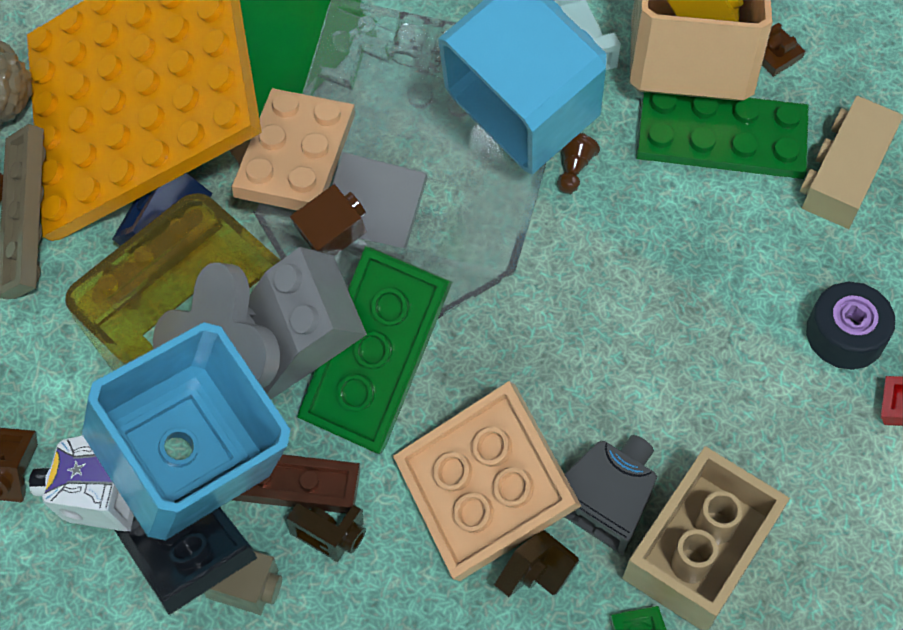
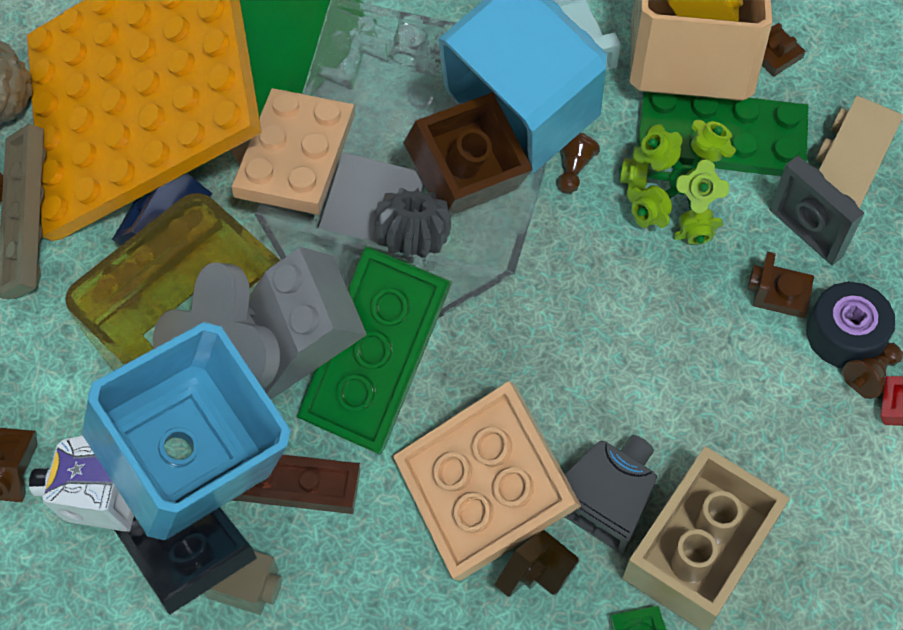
(320, 530): dark brown bracket -> none
(330, 221): reddish brown brick -> none
(412, 223): none -> dark grey gear
(467, 153): none -> reddish brown brick
(695, 181): none -> lime plant
(780, 288): none -> reddish brown bracket
(816, 210): none -> dark grey plate
(868, 374): none -> reddish brown piece

